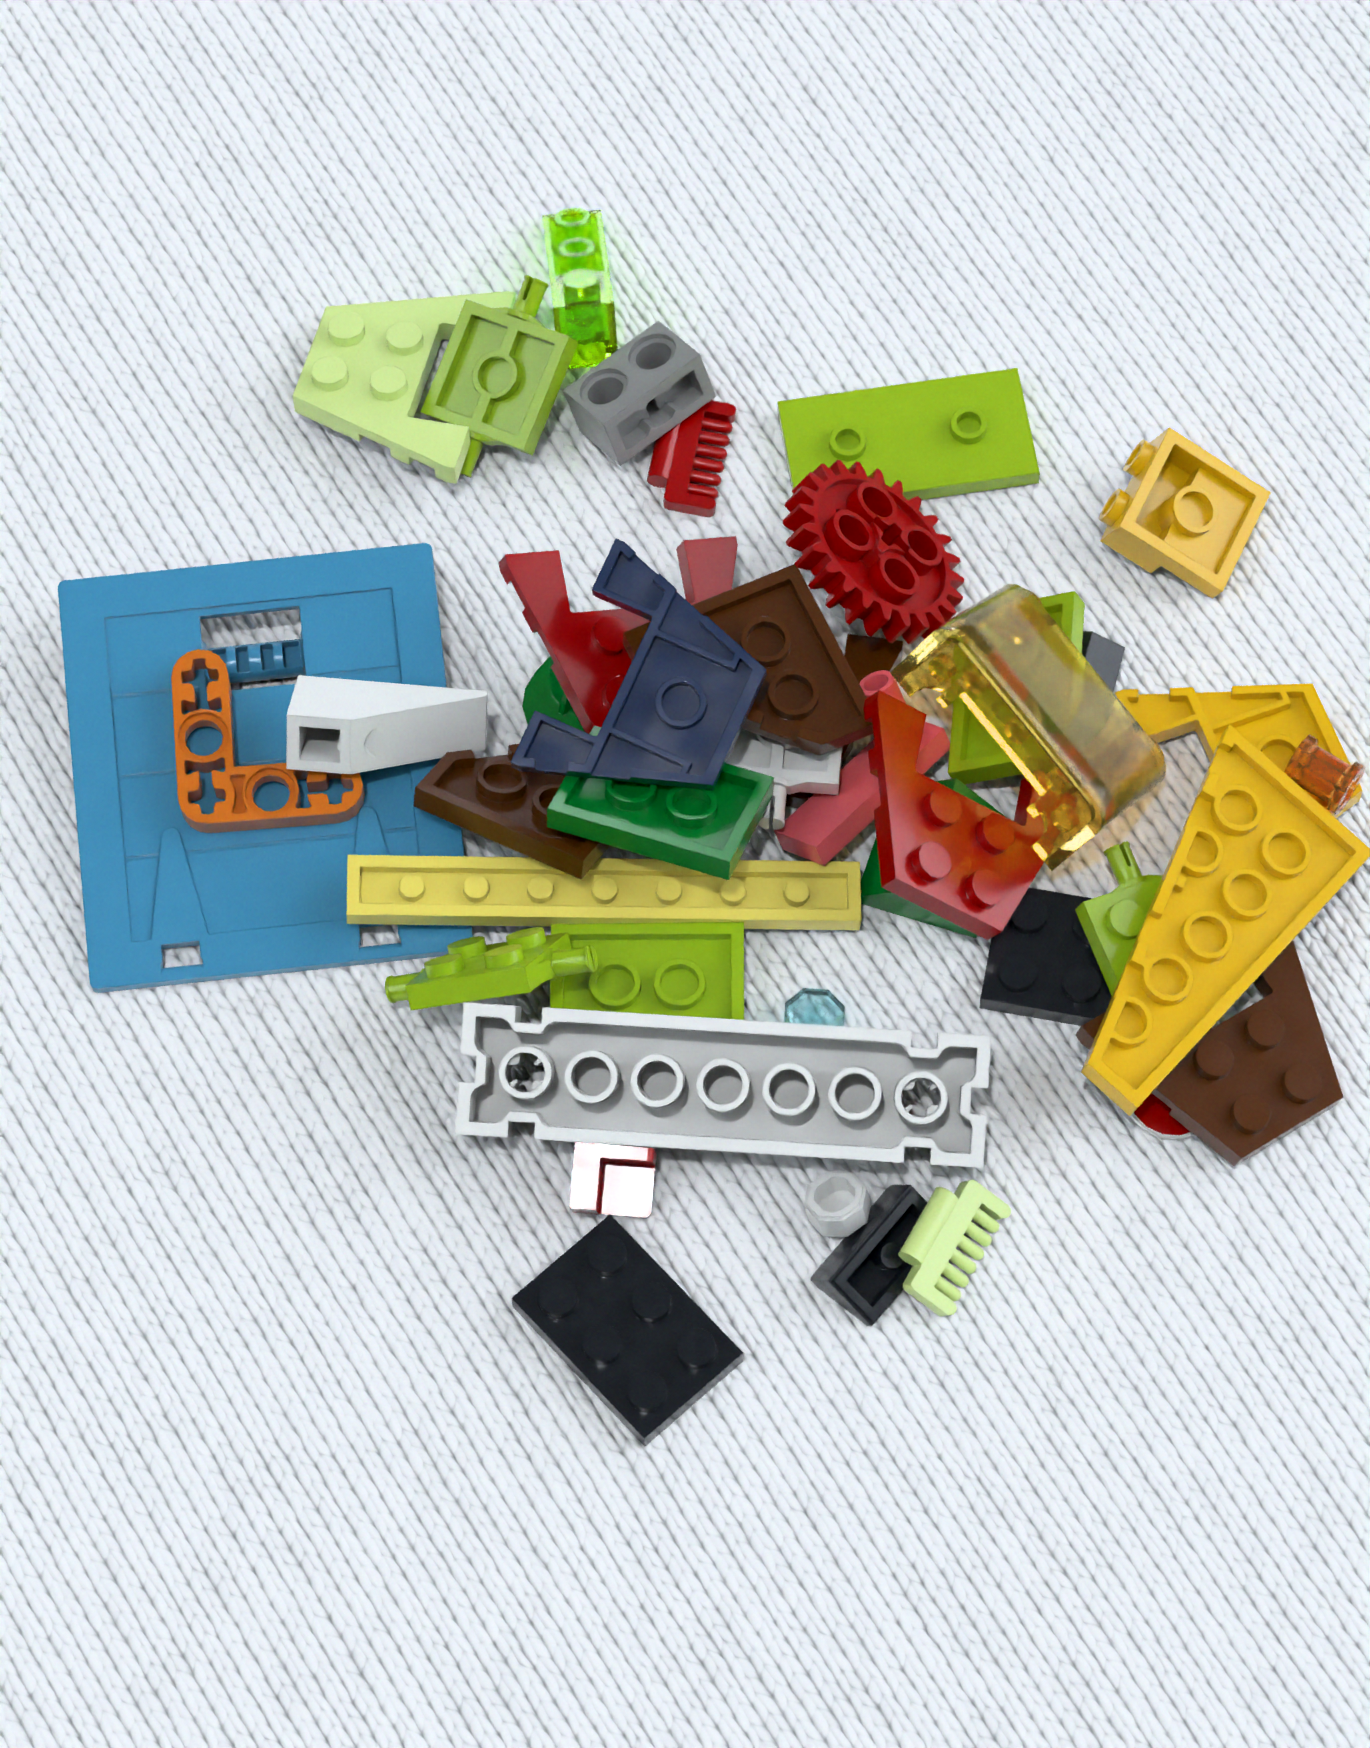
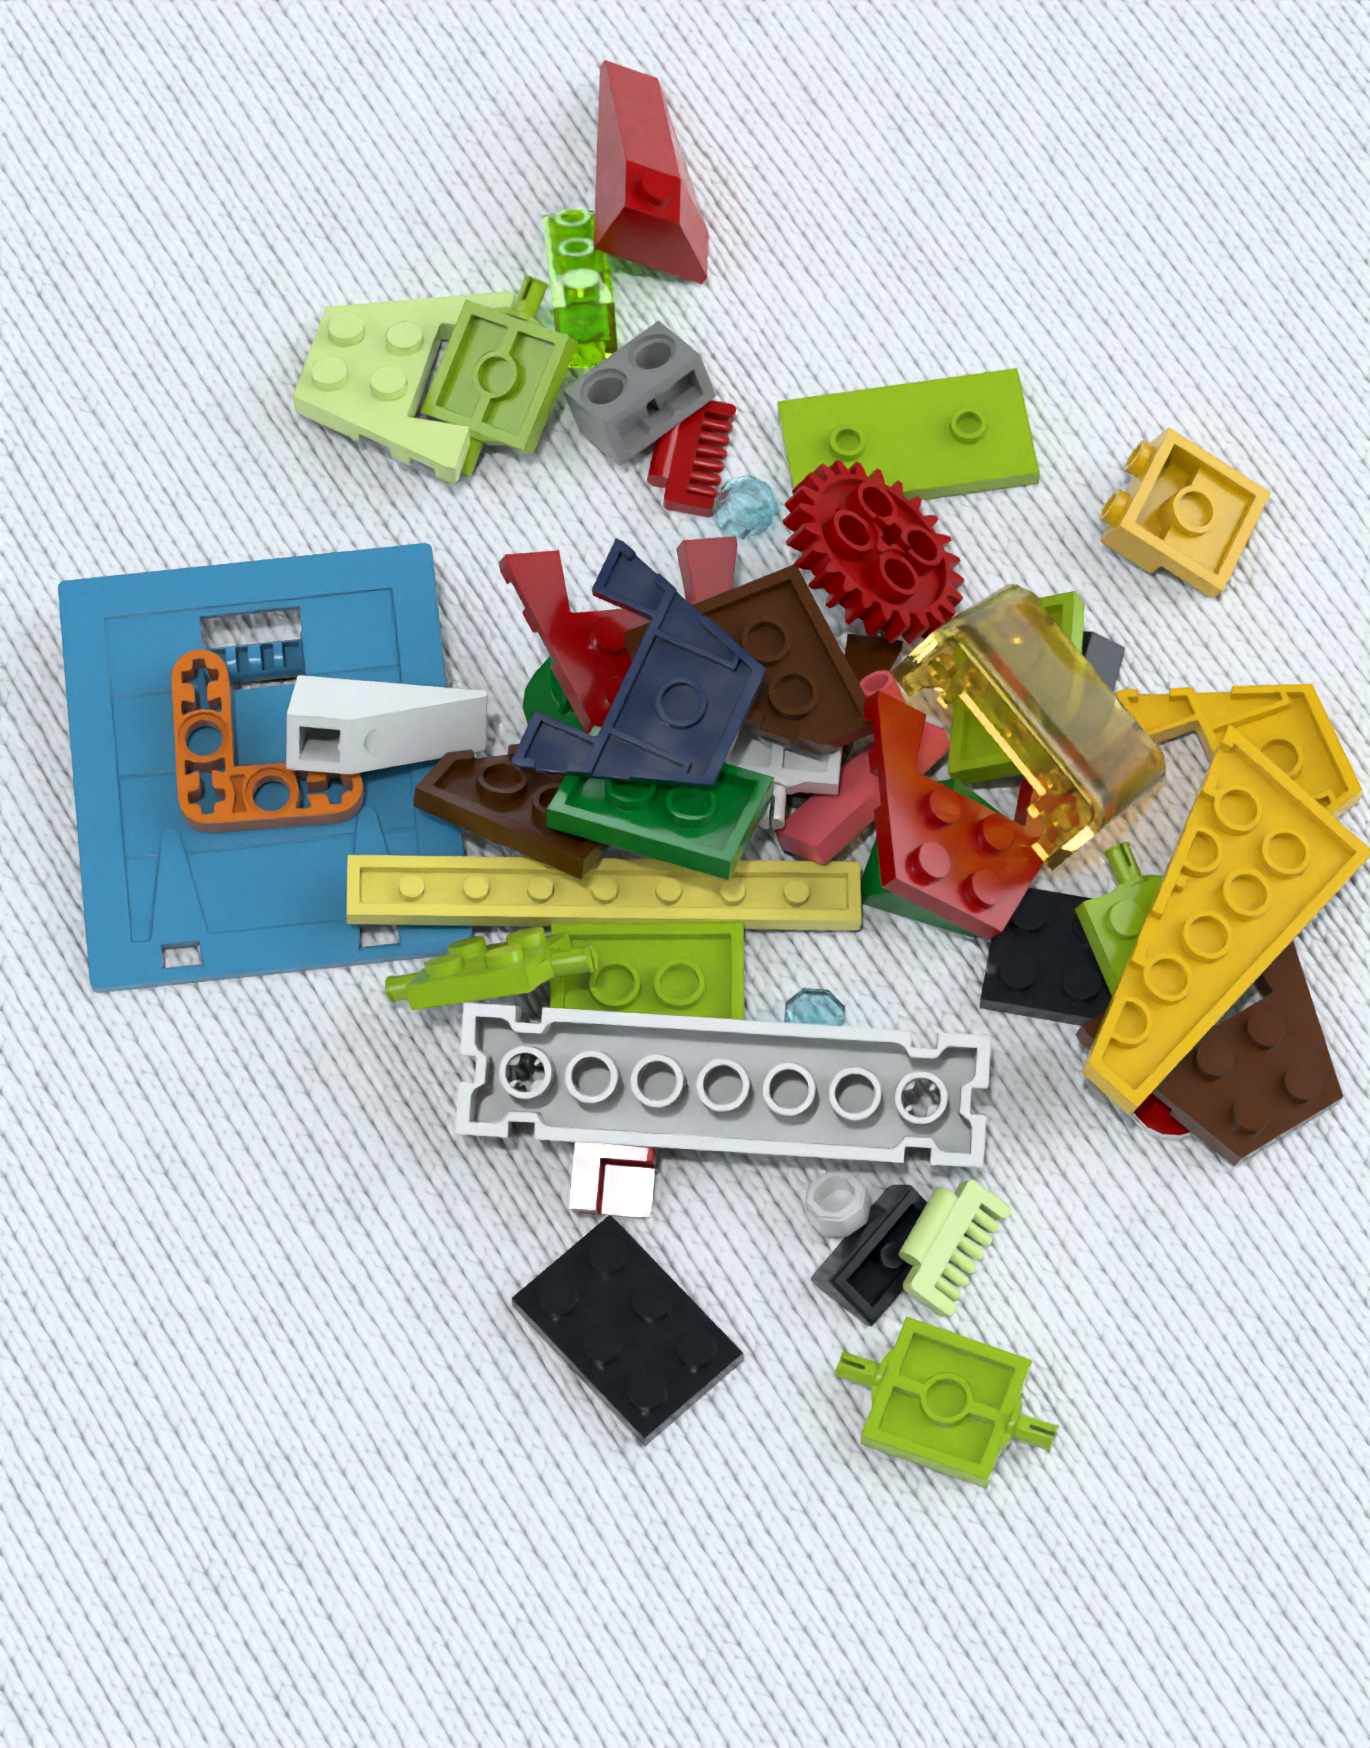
(642, 180): none -> wedge
(745, 506): none -> clear light blue tile
(946, 1402): none -> lime plate
(1324, 774): clear orange bush -> none

